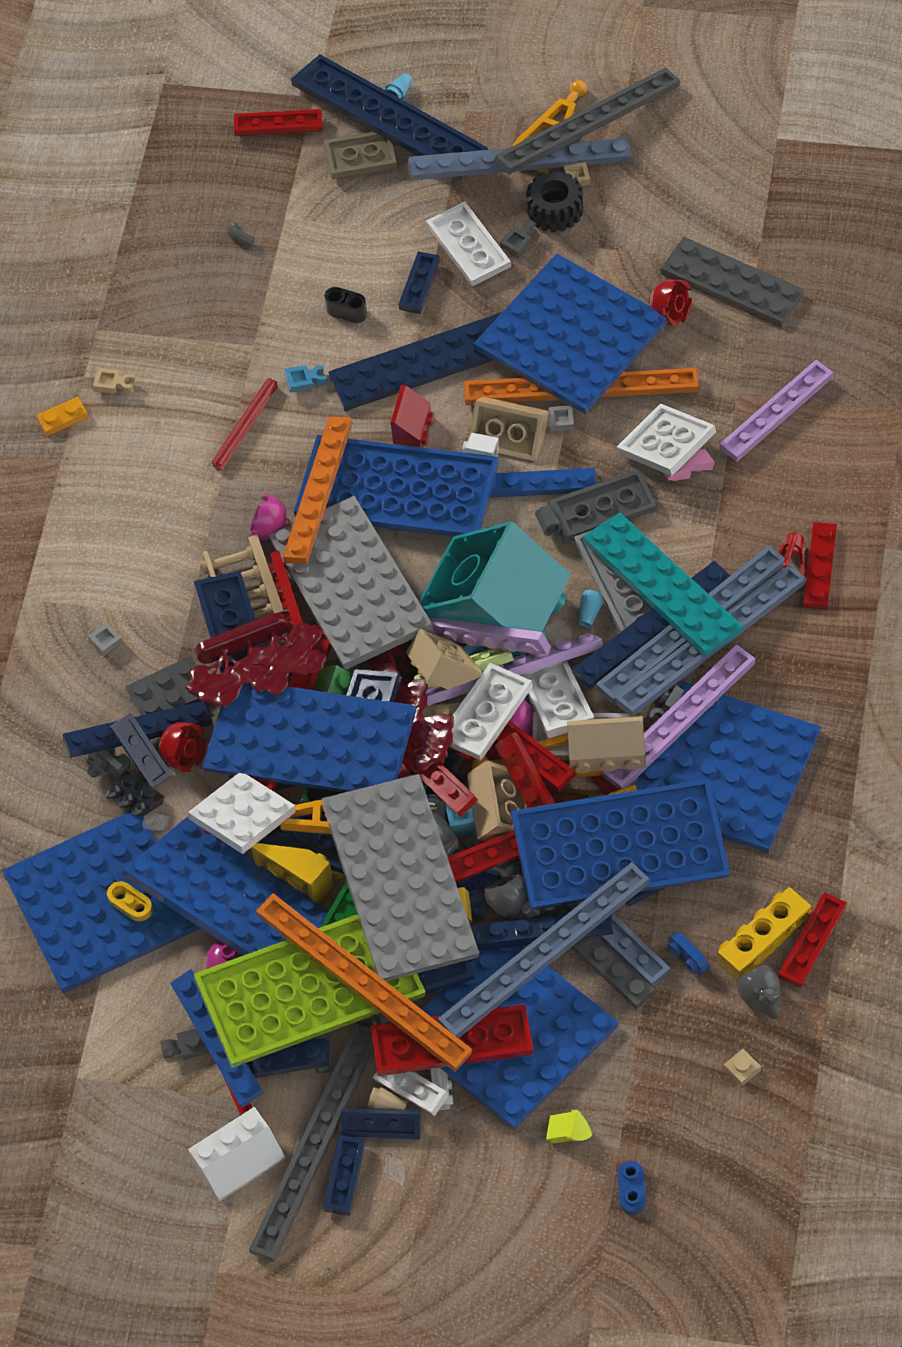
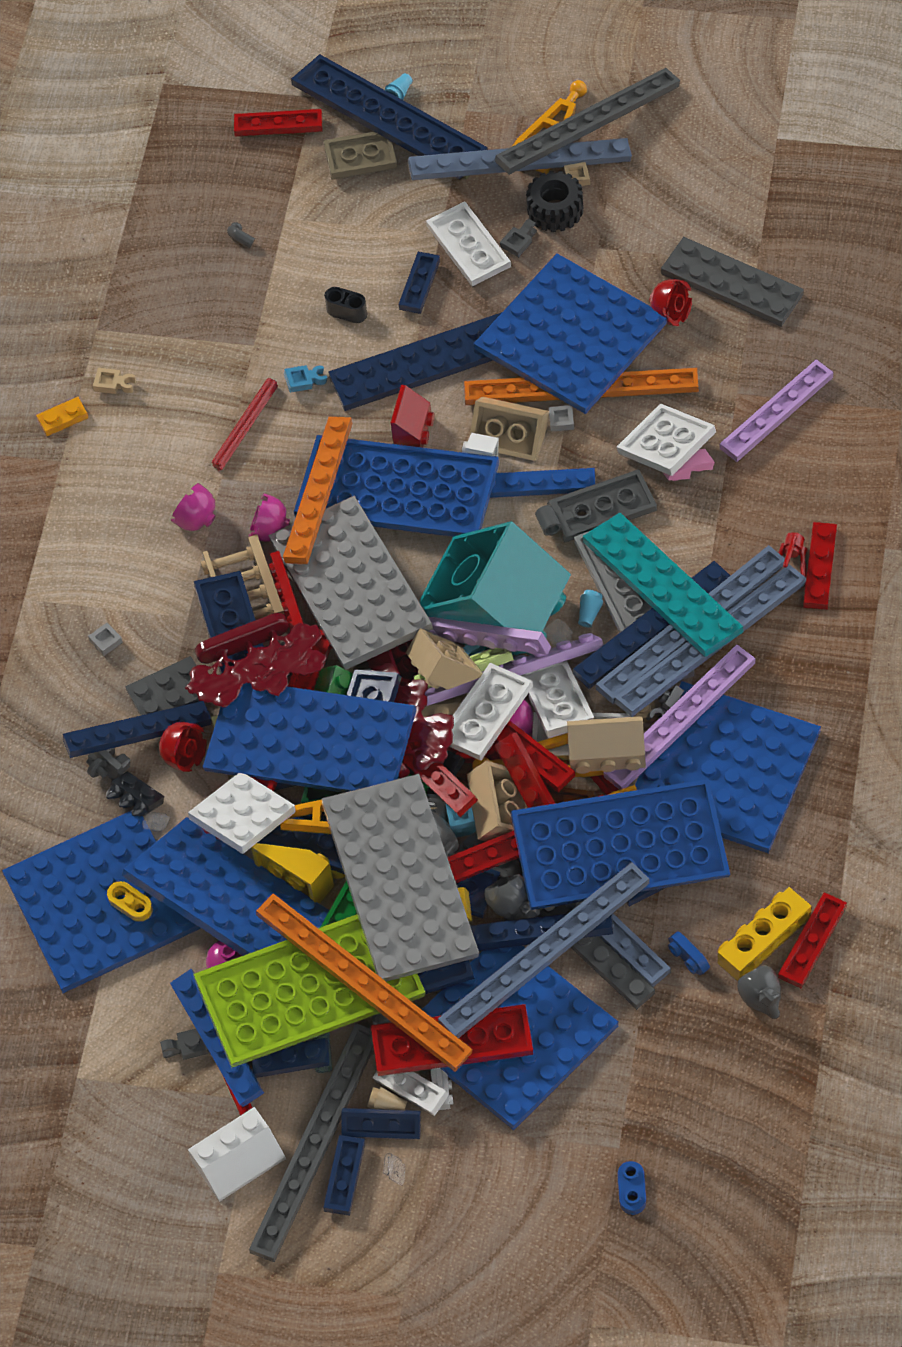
(140, 750): dark blue plate -> none
(195, 510): none -> dark pink cylinder
(568, 1127): neon yellow tile -> none
(742, 1067): tan plate -> none

